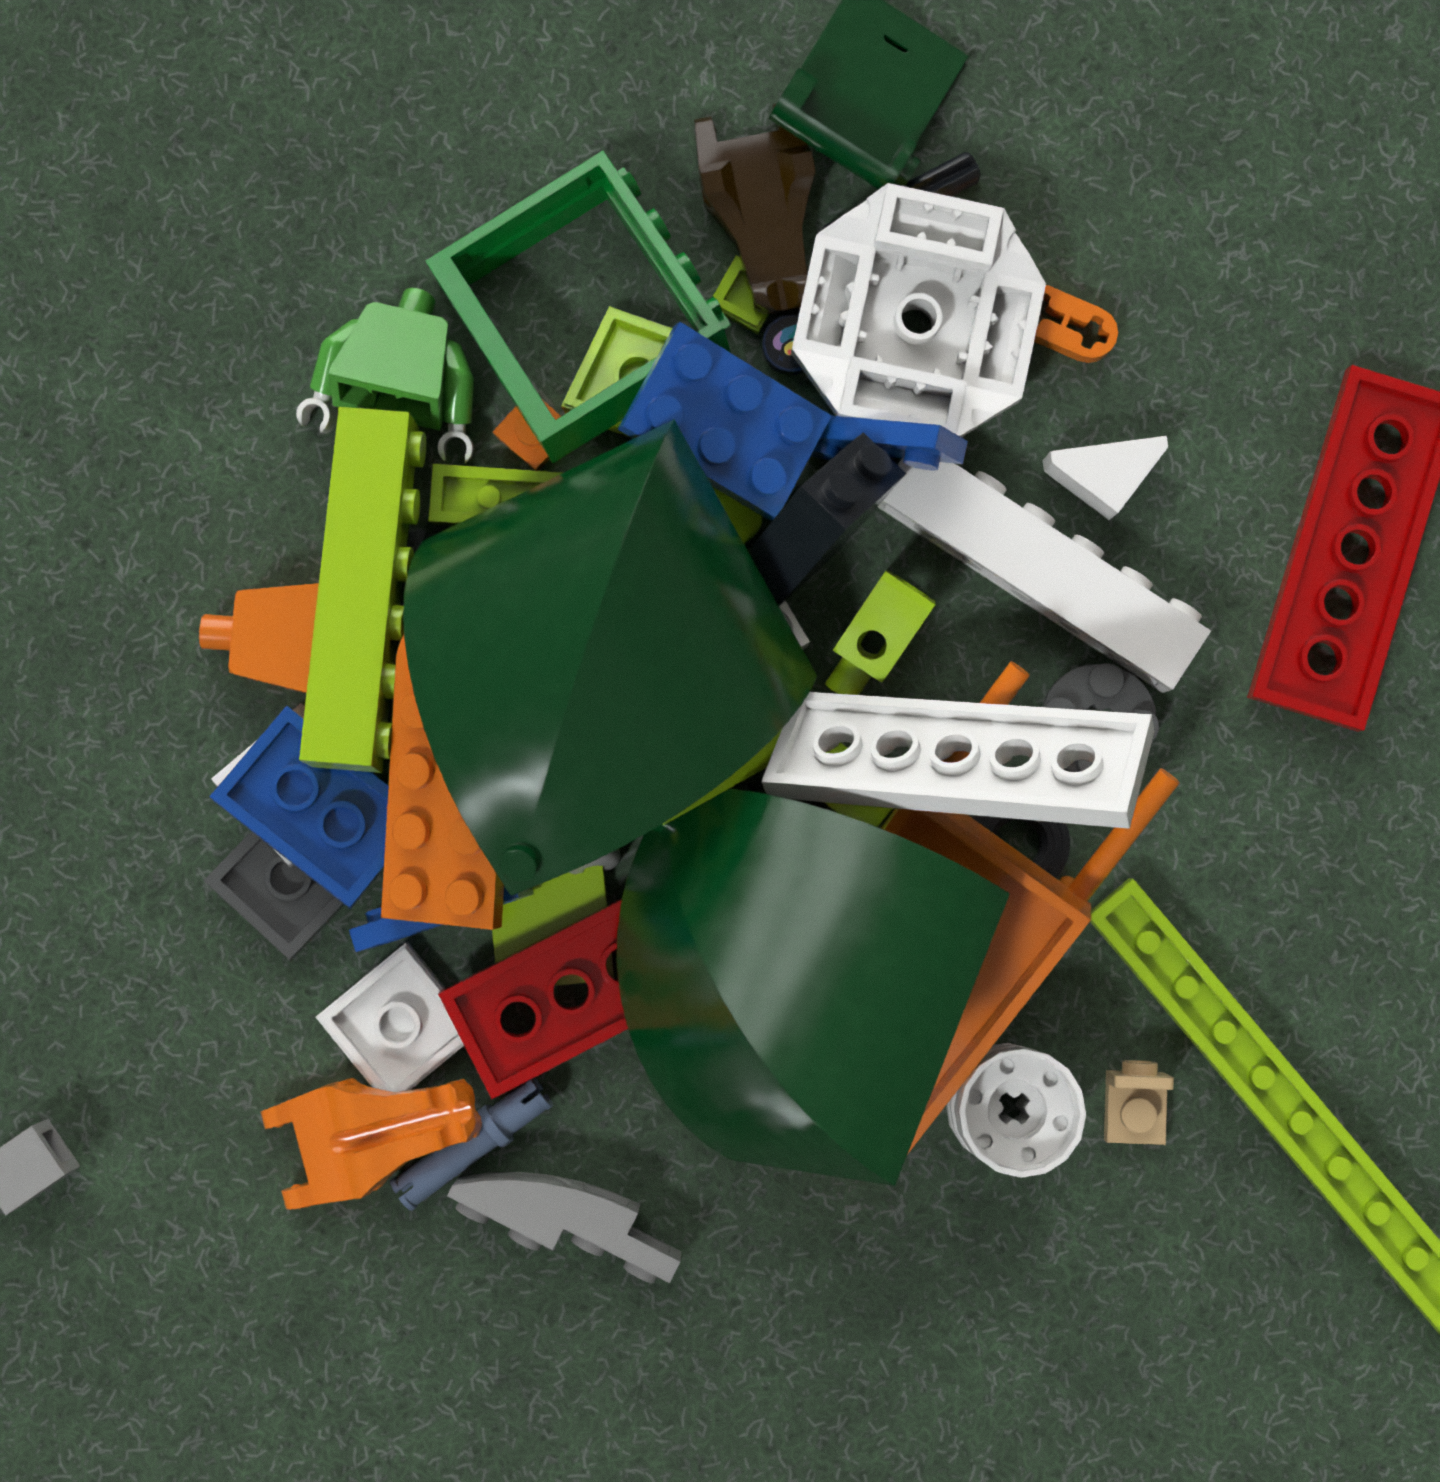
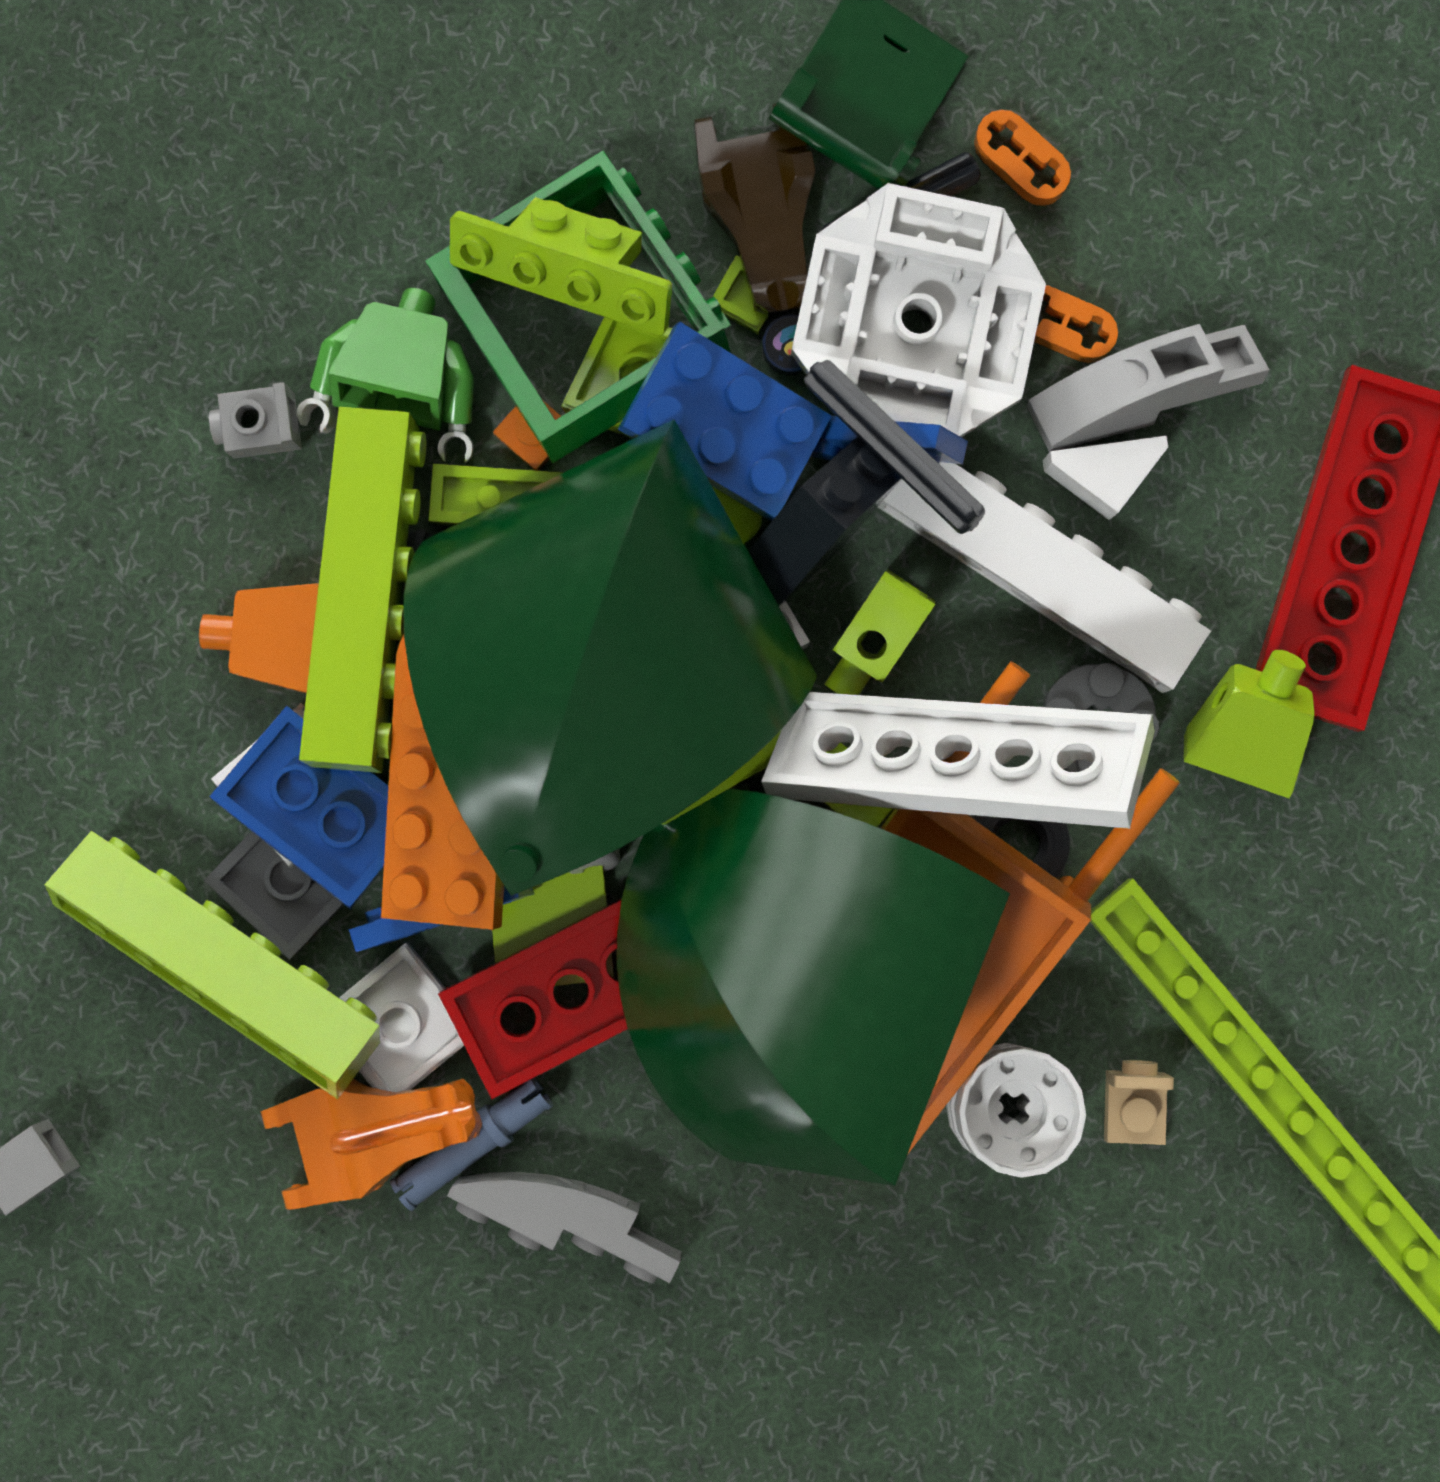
(215, 963): none -> lime brick
(275, 430): none -> light grey brick
(567, 260): none -> lime bracket
(895, 447): none -> axle
(1031, 147): none -> orange beam
(1144, 379): none -> light grey slope
(1255, 725): none -> lime torso

